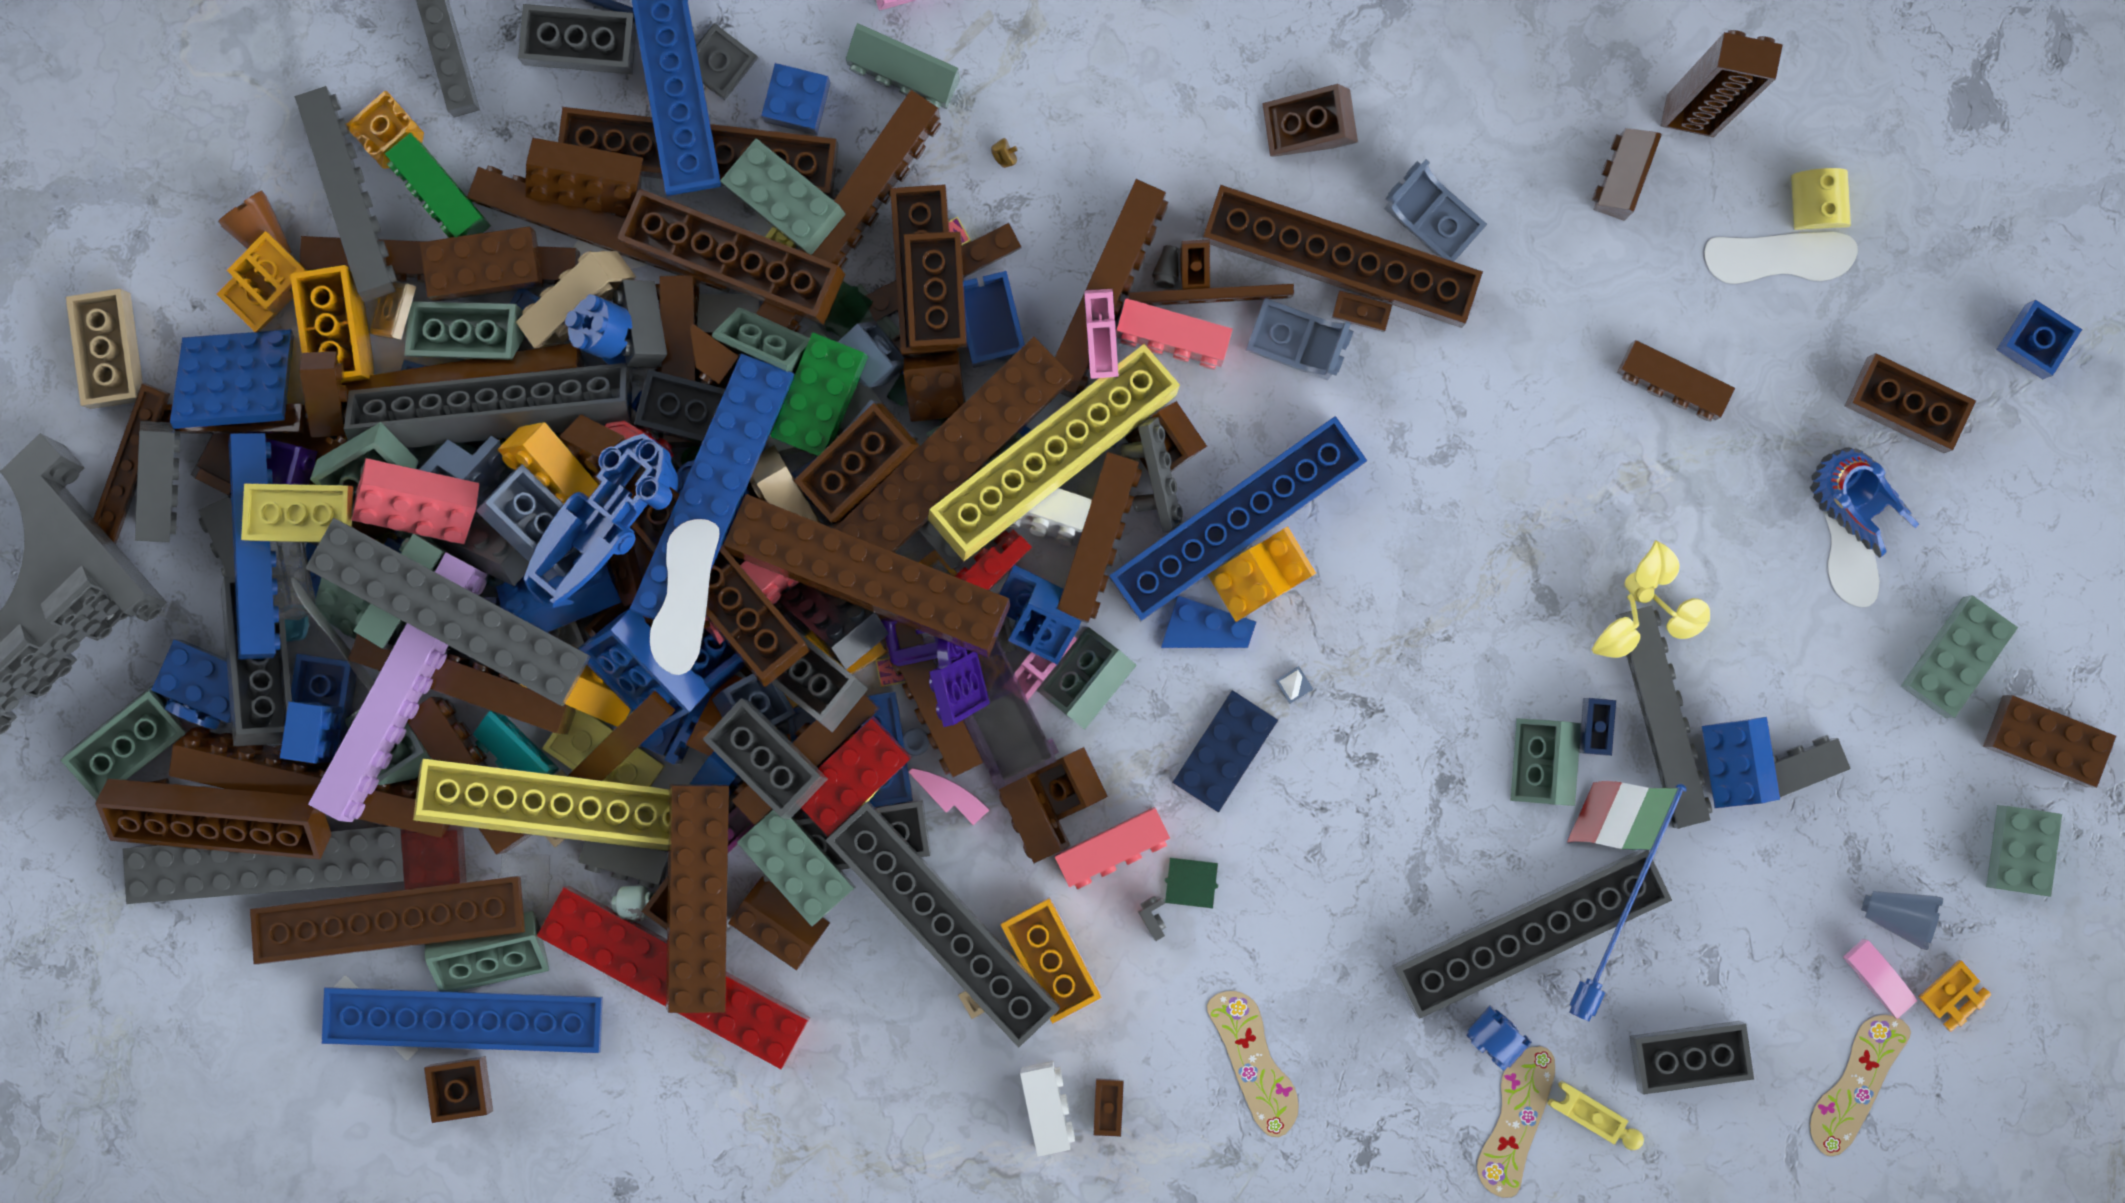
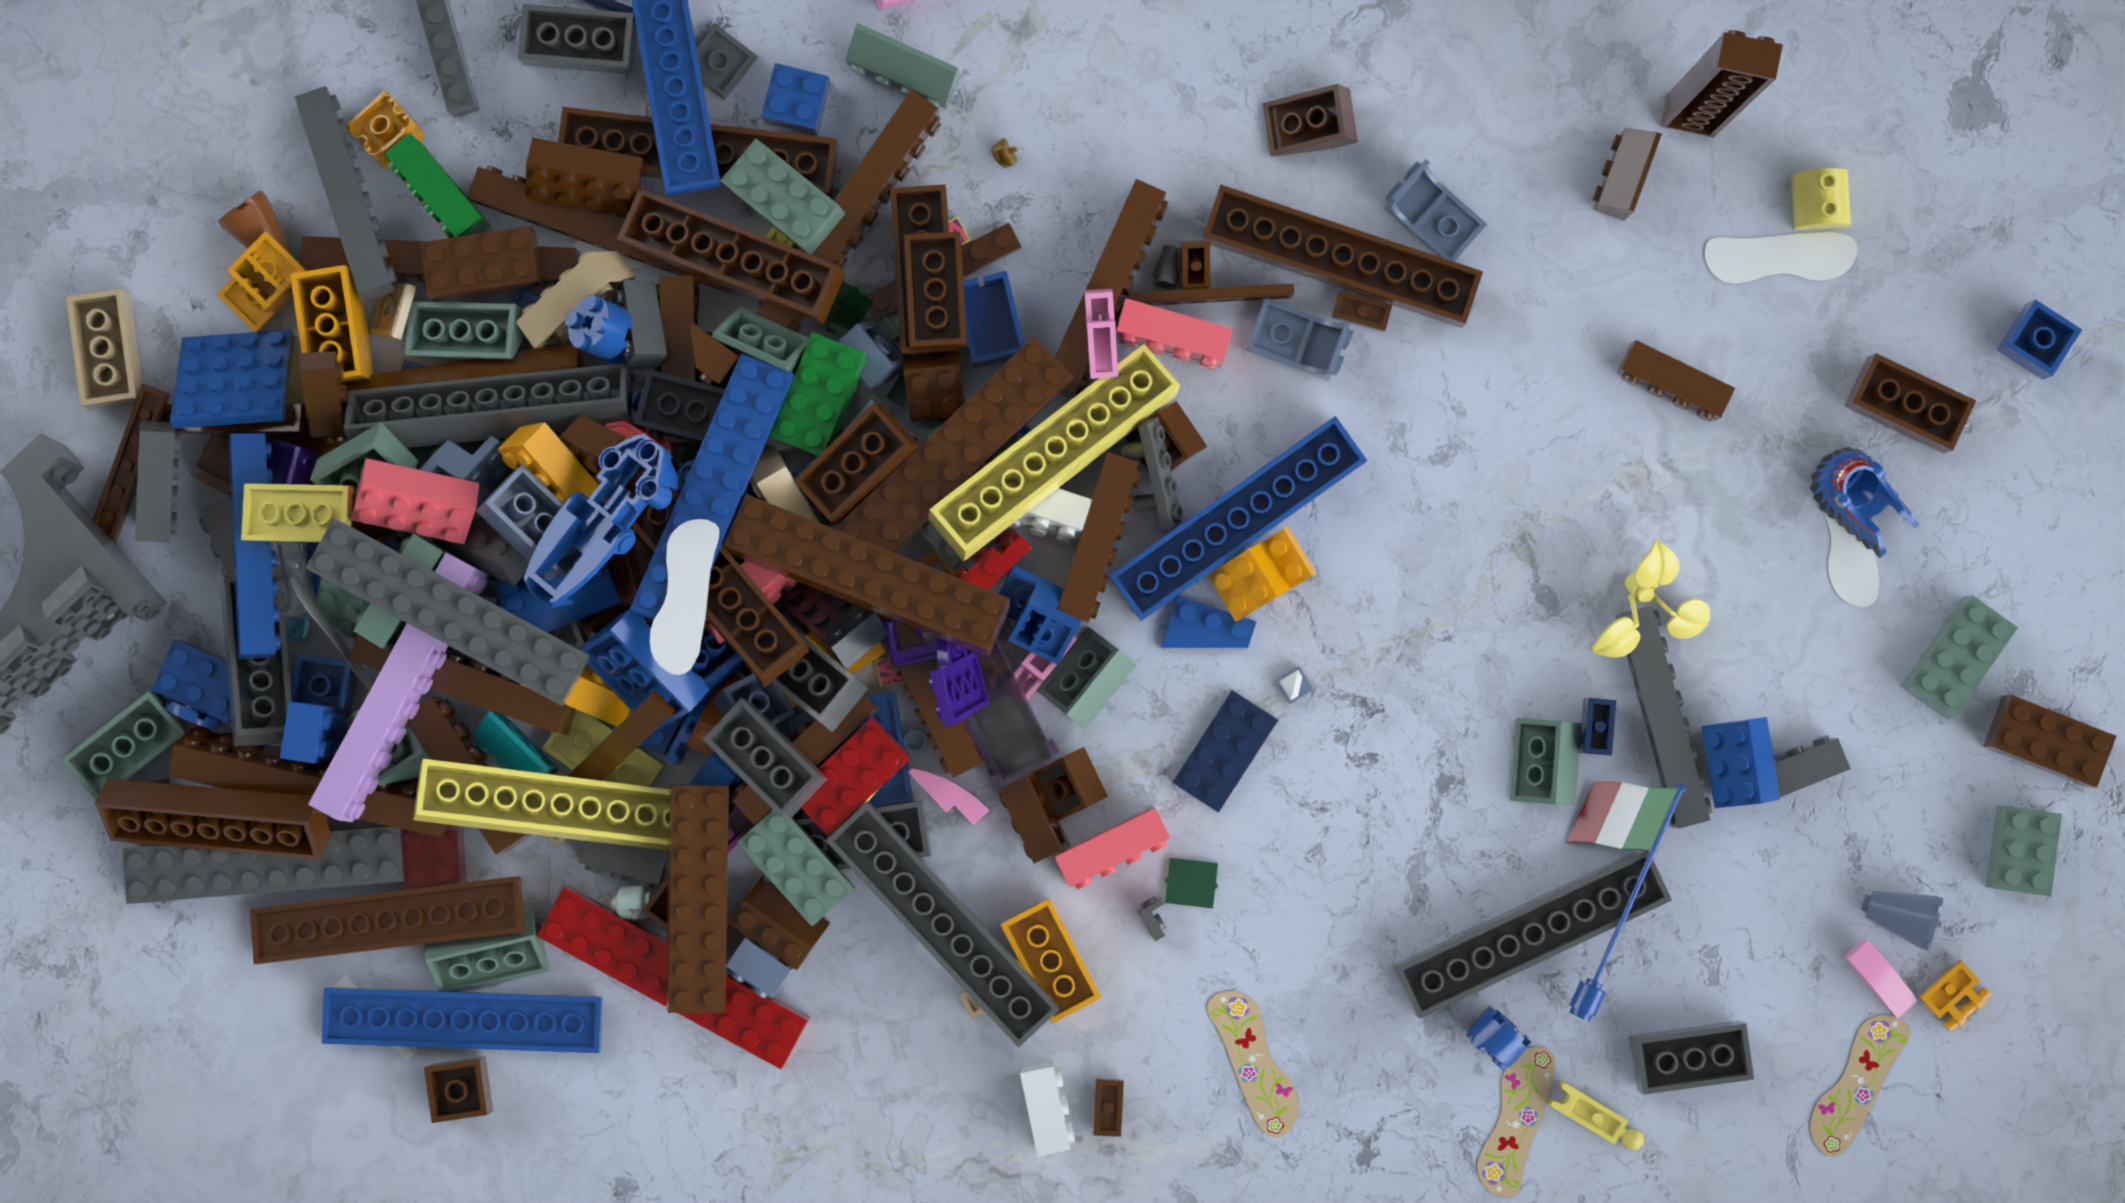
(759, 968): none -> sand blue brick

